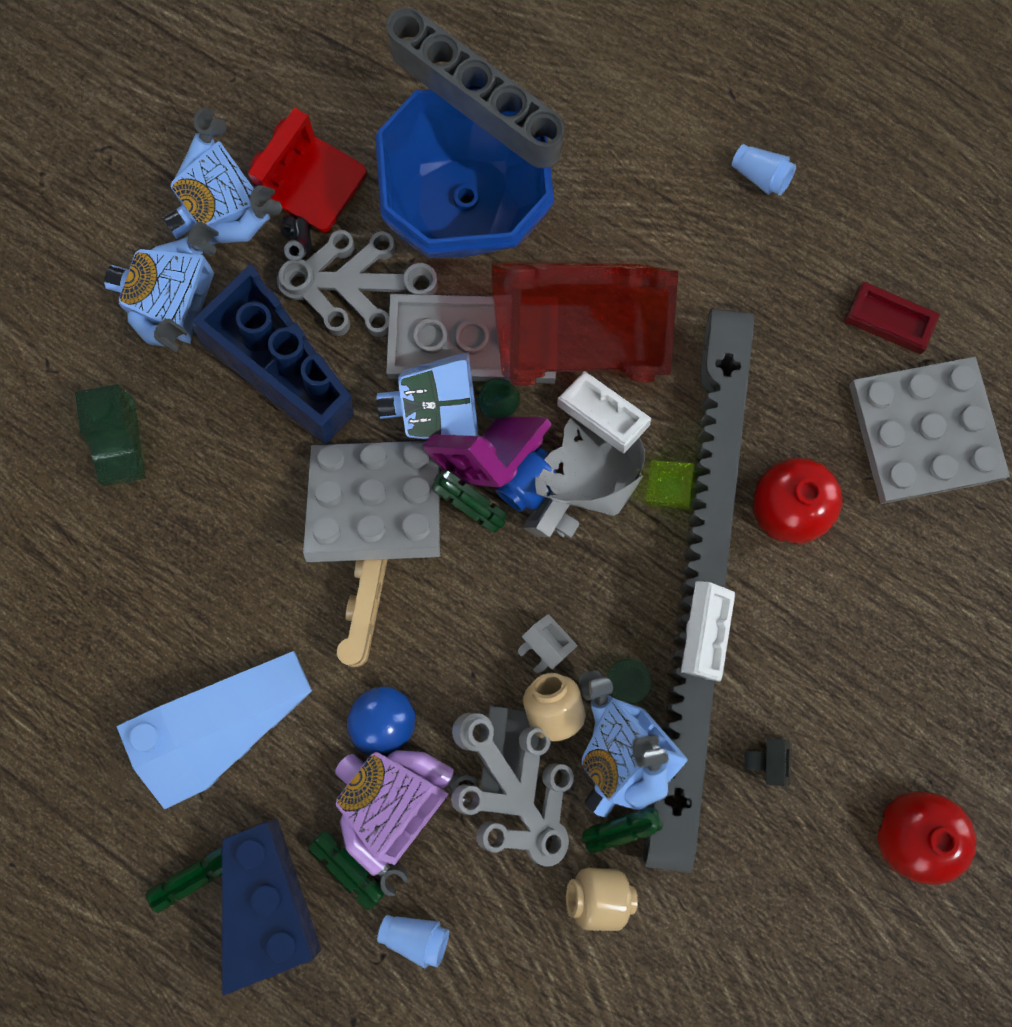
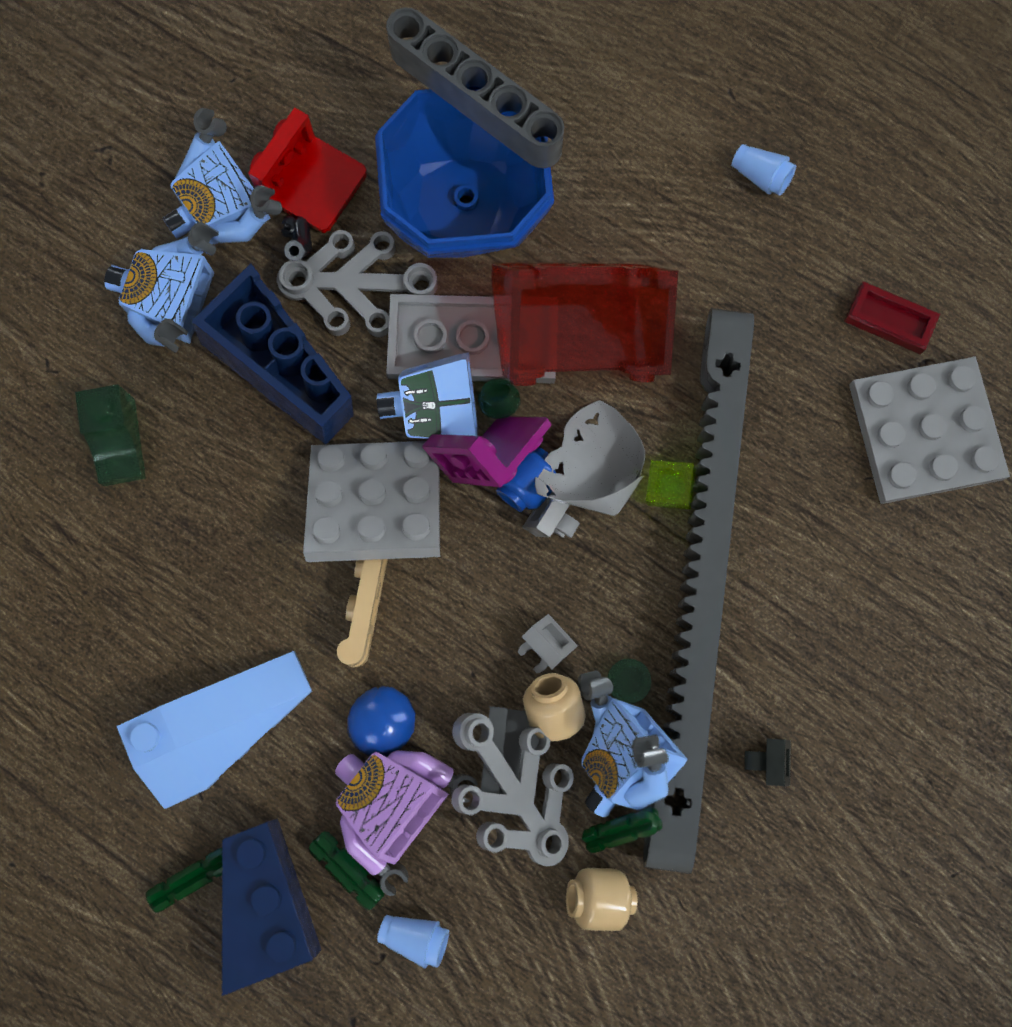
(469, 501): dark green axle -> none
(604, 412): white plate -> none
(708, 631): white plate -> none
(797, 501): red cylinder -> none
(927, 838): red cylinder -> none

